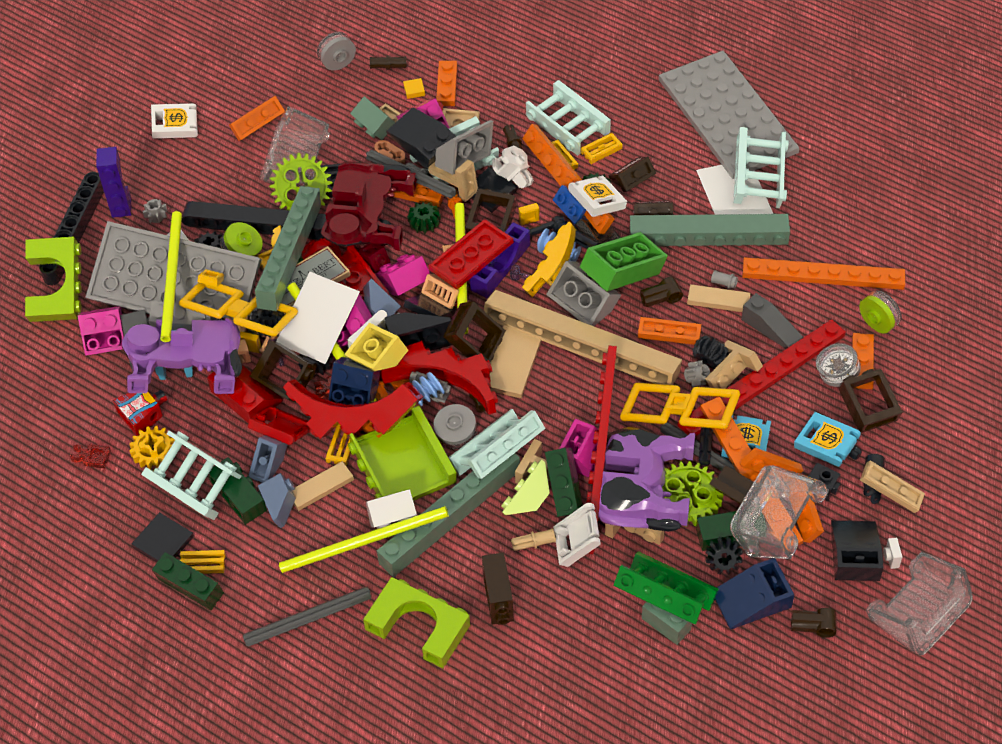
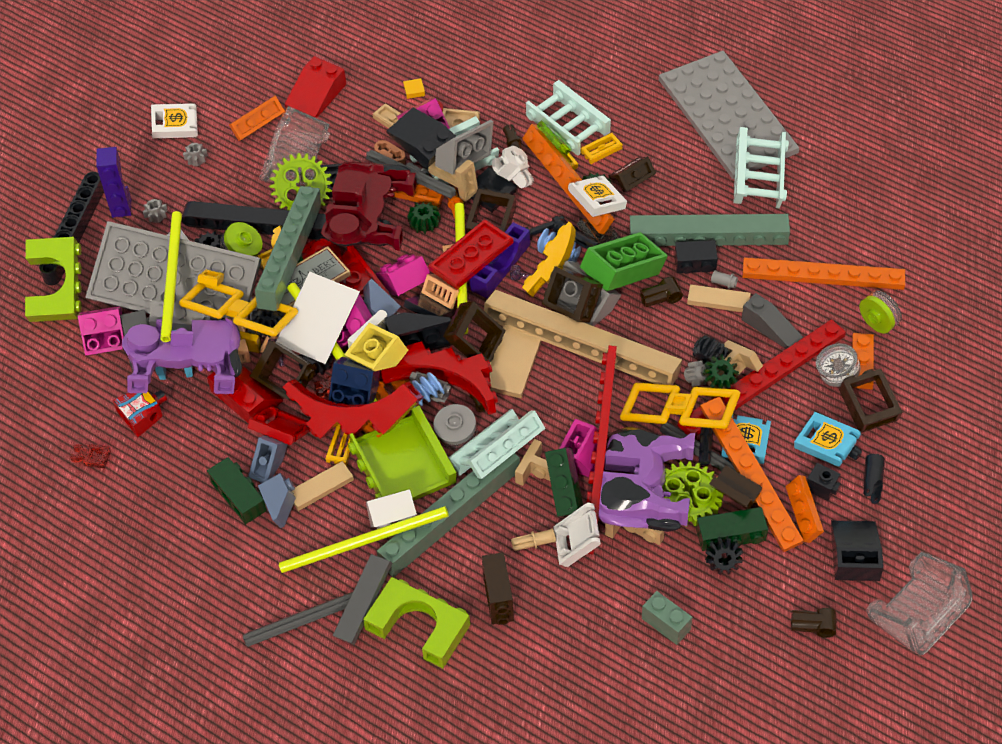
(142, 448): yellow gear -> none
(162, 536): black tile -> none
(188, 581): dark green brick -> none
(189, 495): light aqua fence -> none
(195, 154): none -> light grey gear
(205, 558): yellow tile -> none
(316, 87): none -> red slope
(336, 51): light grey piece -> none
(362, 599): none -> dark grey tile
(372, 117): sand green brick -> none
(375, 255): dark red bracket -> none
(387, 62): dark brown pin -> none
(447, 82): orange plate -> none
(528, 214): yellow tile -> none
(529, 492): yellowish green slope -> none
(553, 137): none -> clear neon green tile
(569, 205): blue bracket -> none
(587, 299): none -> dark brown window
(653, 208): dark brown panel -> none
(666, 587): green fence -> none
(669, 330): orange plate -> none
(695, 256): none -> black brick
(715, 366): none -> dark green gear
(720, 192): white sticker -> none
(754, 594): dark blue slope -> none
(758, 458): orange plate -> none
(771, 510): clear windscreen -> none
(892, 486): tan tile -> none
(892, 553): white plate -> none

